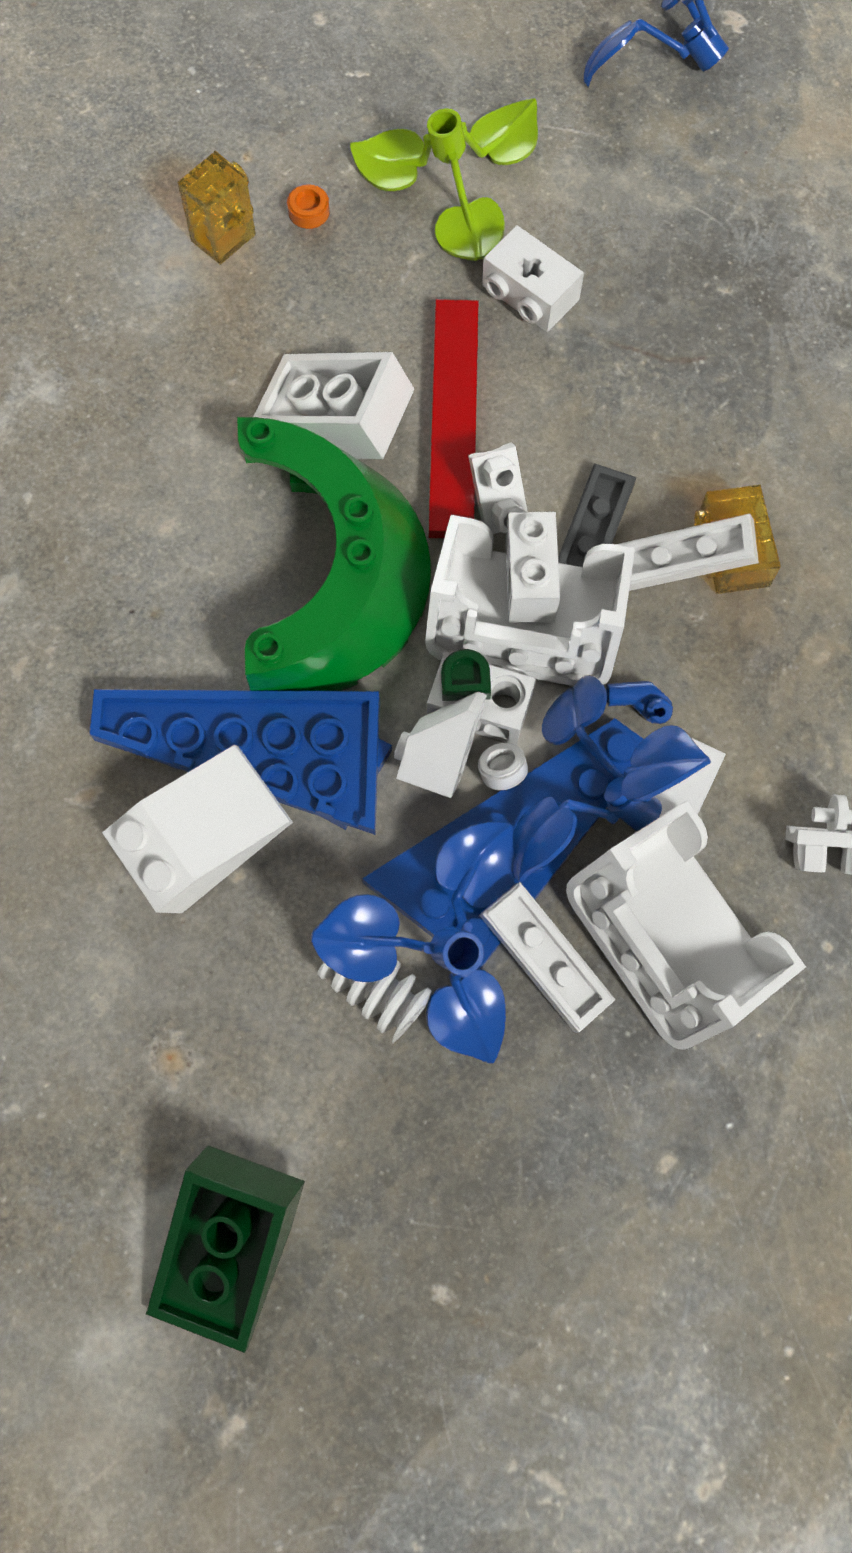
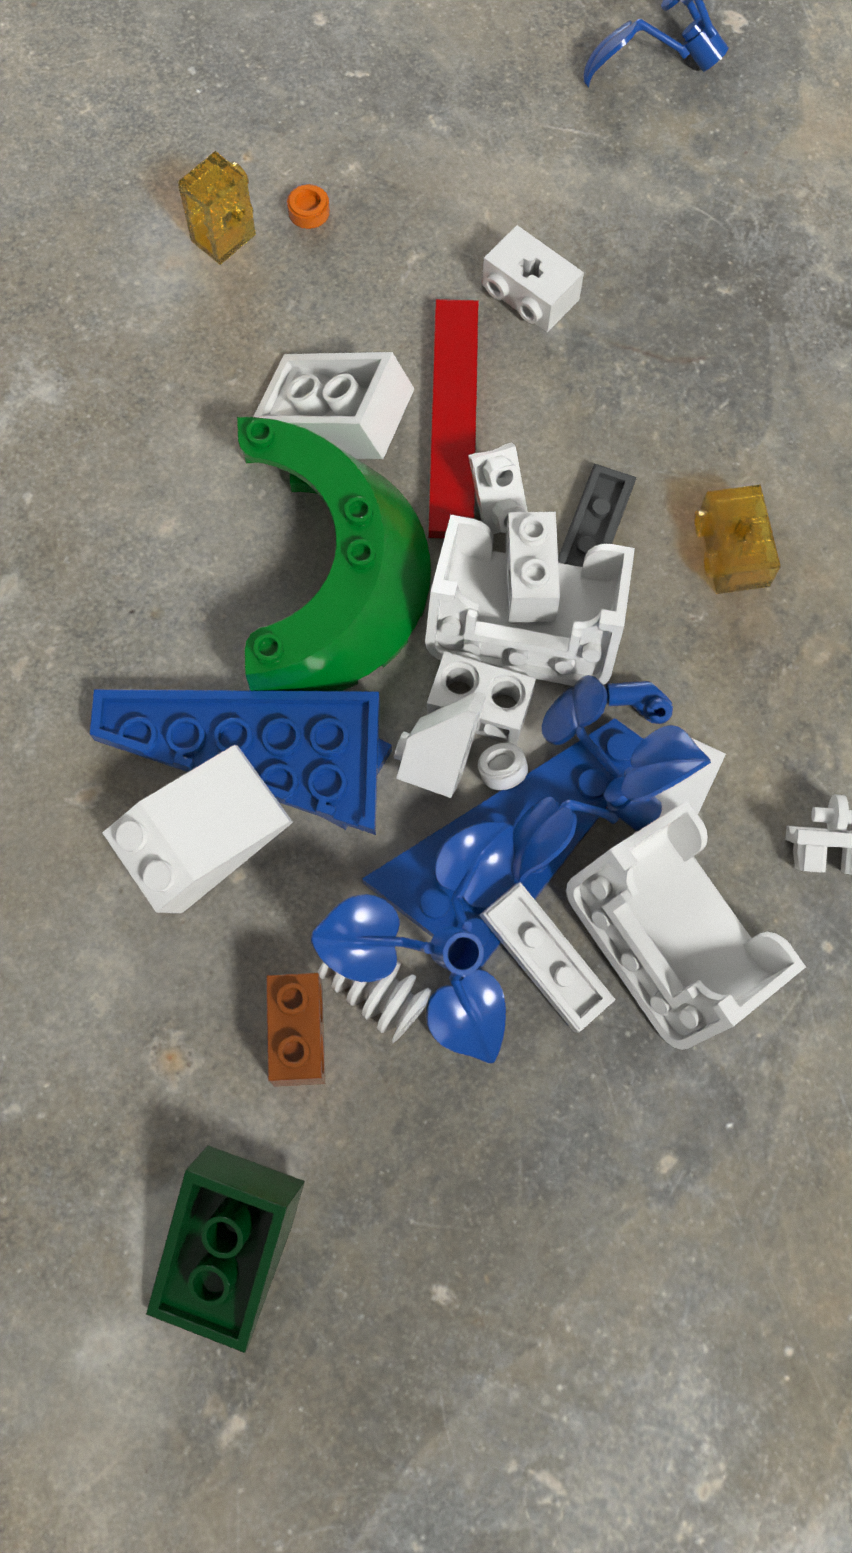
(295, 1030): none -> dark orange brick
(465, 674): dark green tile -> none
(505, 134): lime plant -> none
(693, 551): white tile -> none

